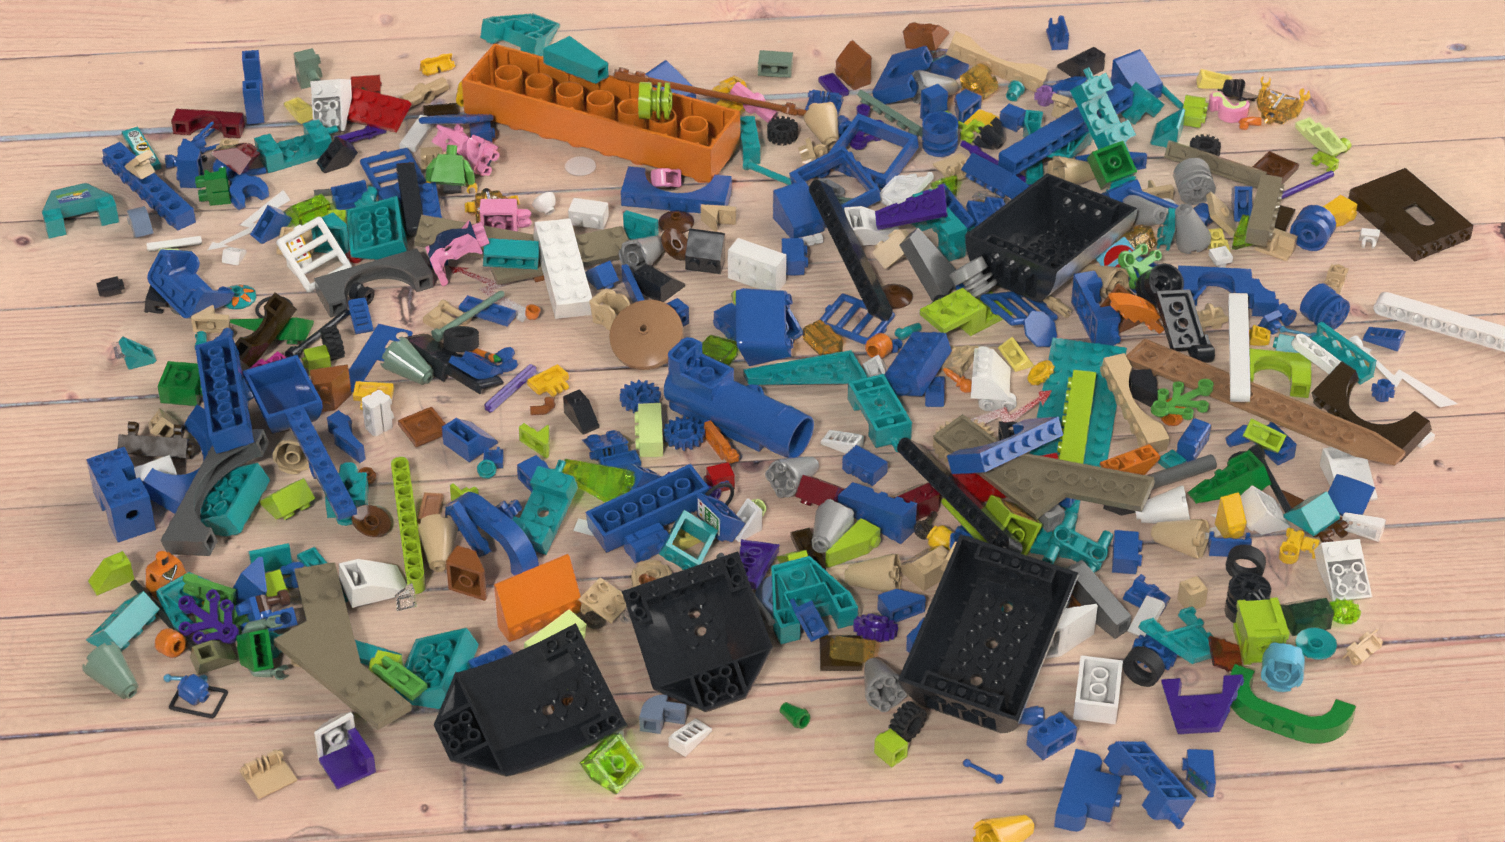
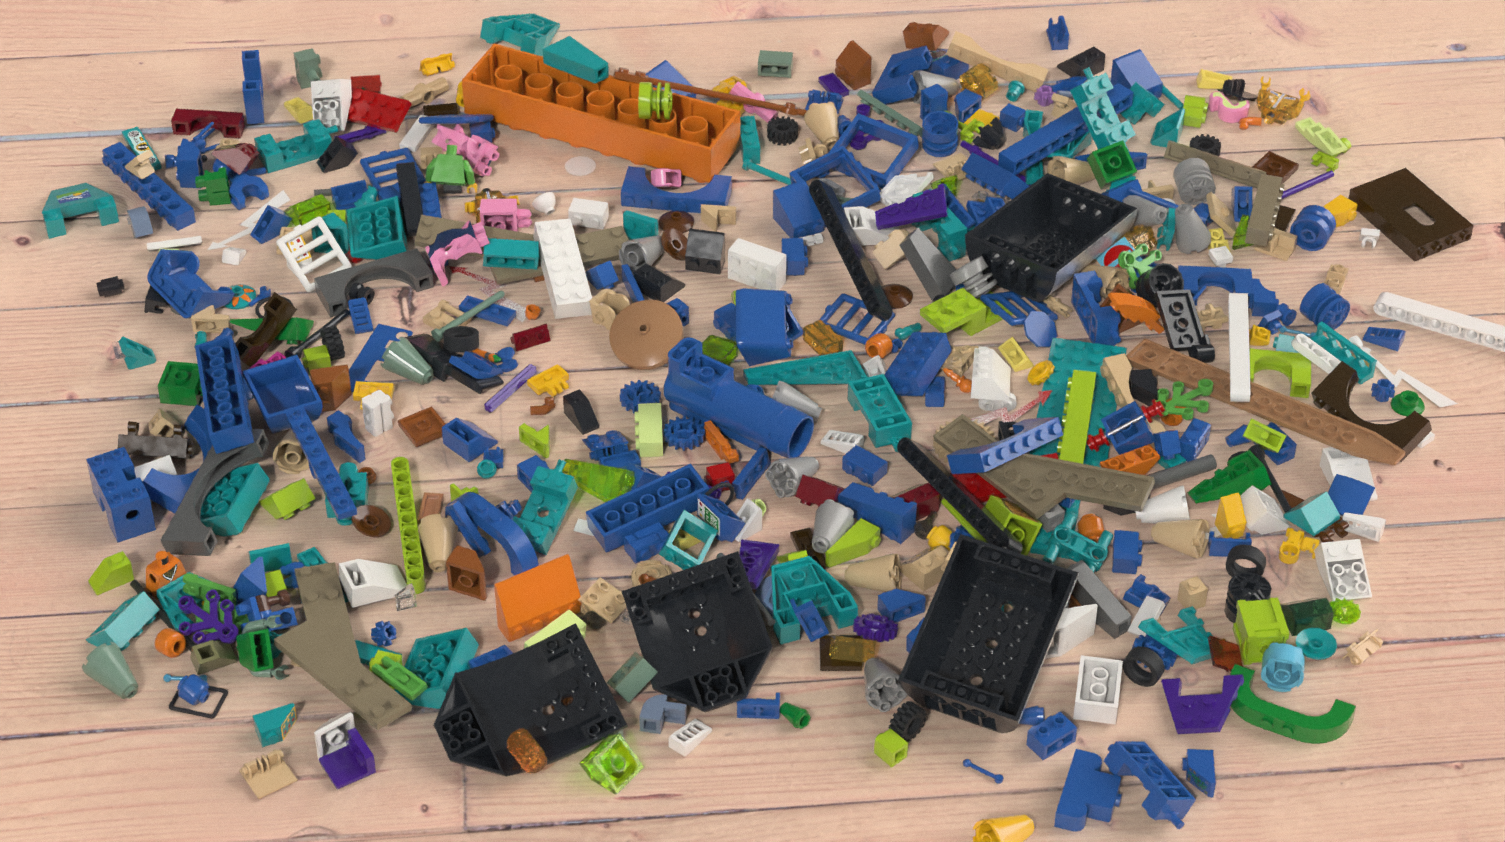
(263, 294): none -> blue hand
(274, 724): none -> teal slope
(383, 633): none -> blue gear
(526, 751): none -> clear orange piece
(530, 337): none -> dark red hinge
(632, 677): none -> sand green hinge
(751, 473): none -> blue plate
(759, 708): none -> blue hinge
(790, 396): none -> light grey cone
(1090, 526): none -> orange head
(1127, 428): none -> blue brick
(1167, 444): none -> blue brick
(1407, 403): none -> green piece

